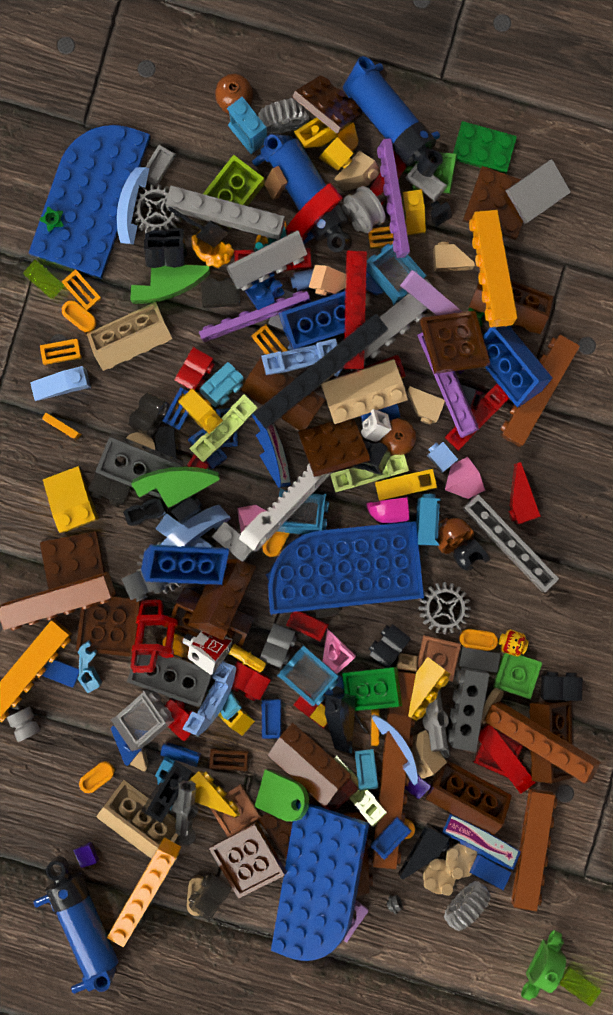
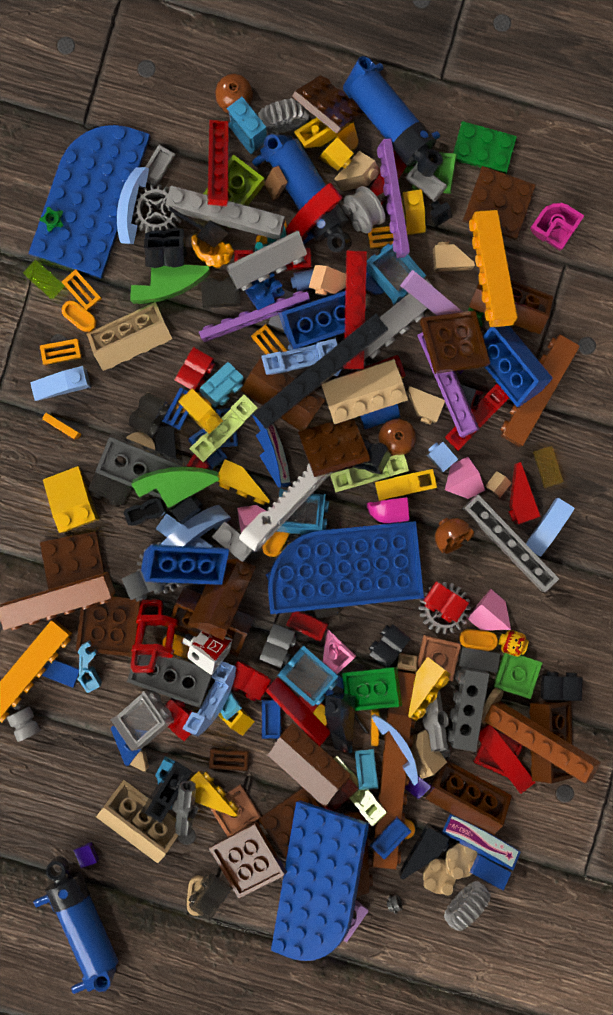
(96, 777): light orange tile -> none
(144, 892): light orange brick -> none
(180, 754): blue slope -> none
(218, 163): none -> red plate
(236, 477): none -> yellow slope
(247, 658): yellow axle -> none
(279, 797): bright green tile -> none
(298, 711): none -> red slope
(376, 426): white brick -> none
(427, 519): dark azure window -> none
(445, 601): none -> red brick
(468, 553): black helmet -> none
(490, 613): none -> bright pink slope
(498, 484): none -> tan slope
(533, 849): dark orange brick -> none
(538, 191): light grey tile -> none
(546, 967): bright green piece -> none
(548, 466): none -> clear yellow tile
(549, 526): none -> light blue slope
(556, 224): none -> dark pink brick
(579, 986): clear neon green tile -> none

